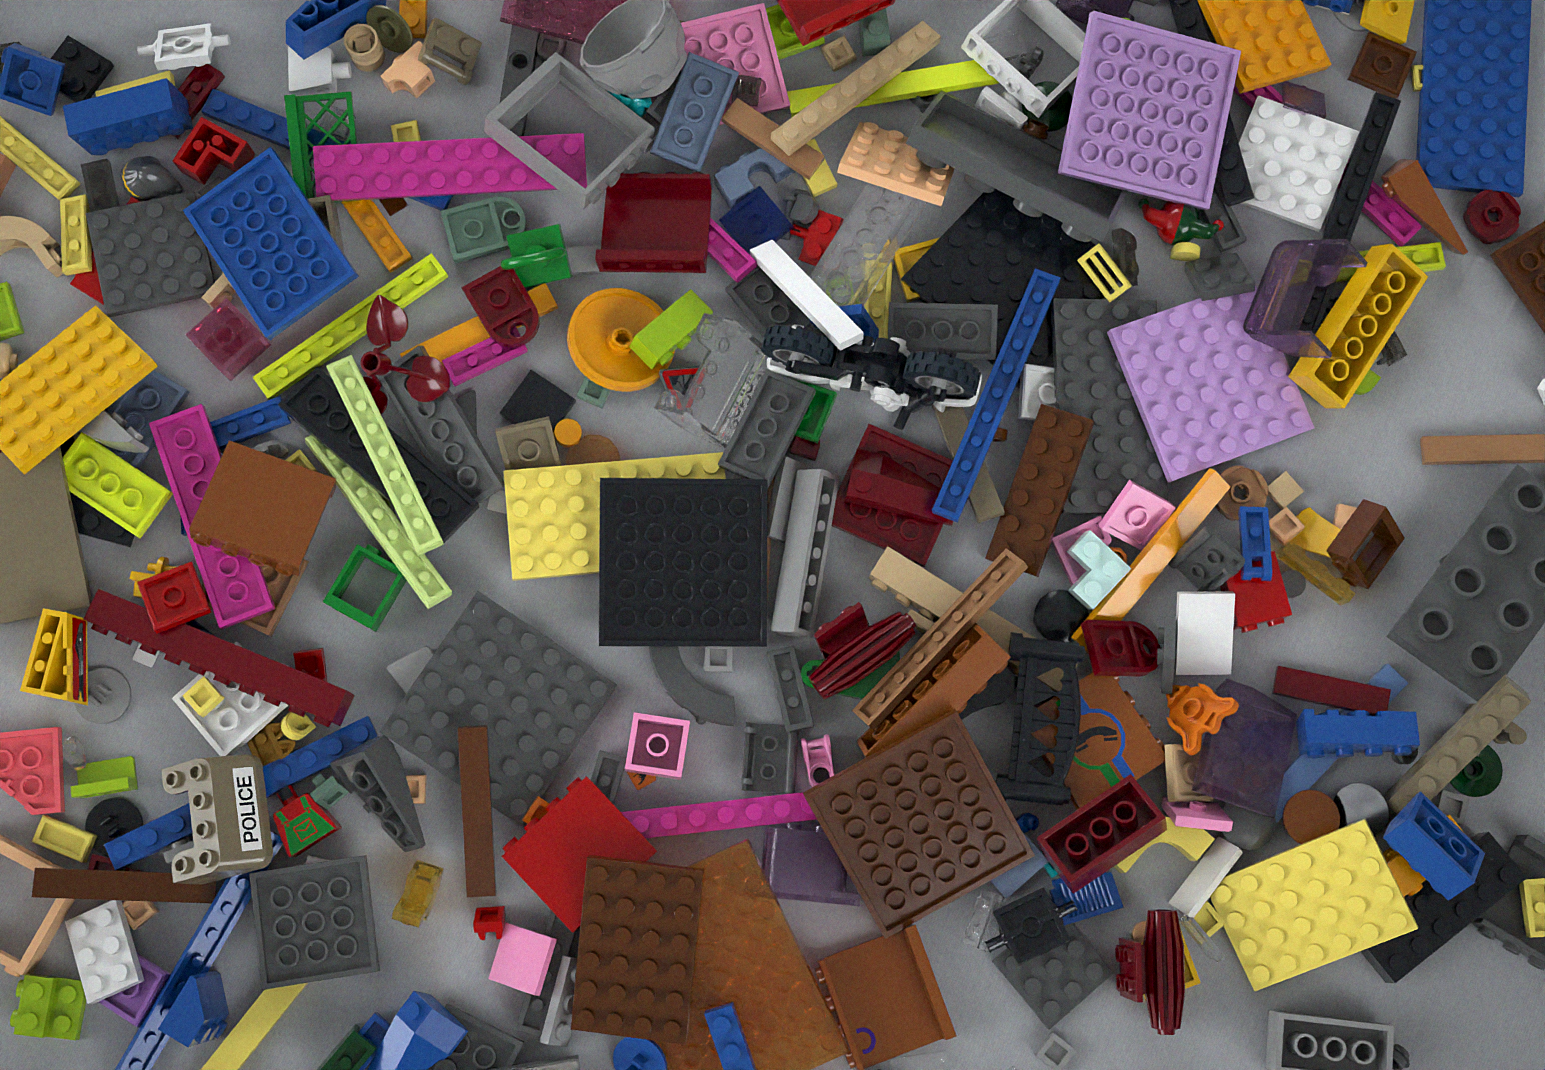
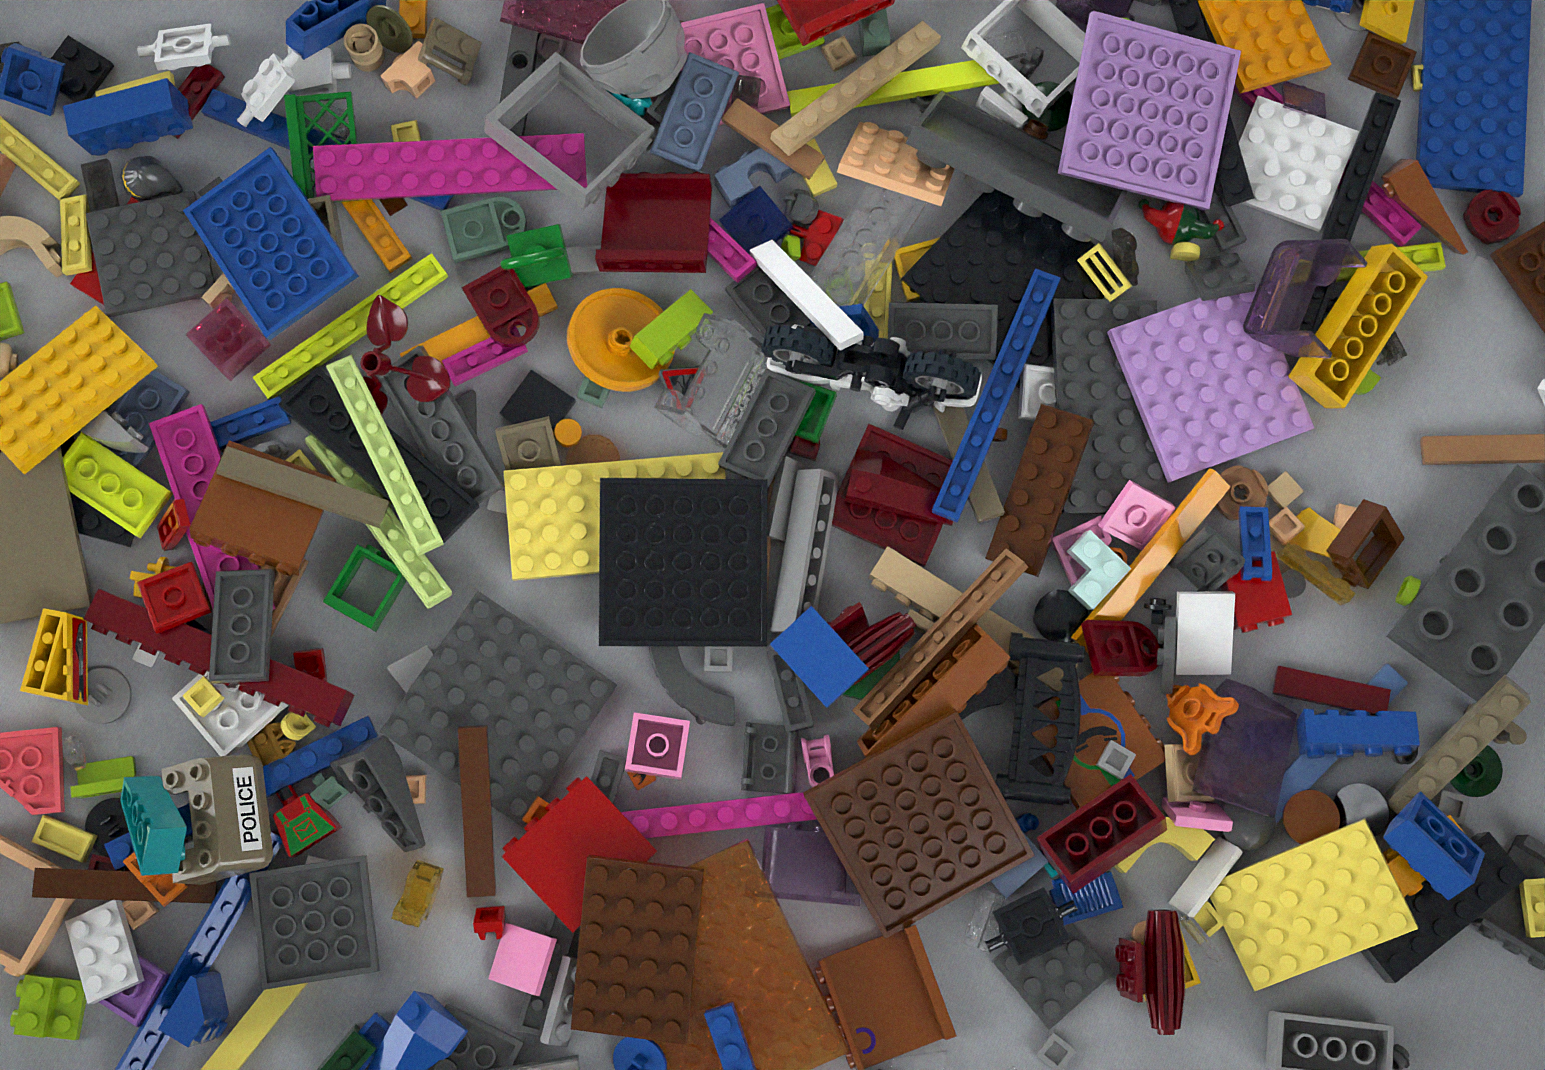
(153, 825): none -> teal wedge
(159, 885): none -> orange slope
(173, 525): none -> red tile
(207, 148): red brick -> none
(241, 626): none -> dark grey tile
(268, 87): none -> white plate
(302, 487): none -> dark tan tile
(791, 247): none -> lime tile
(819, 656): none -> blue tile
(1115, 759): none -> light grey plate
(1157, 606): none -> black plate
(1408, 590): none -> lime tile

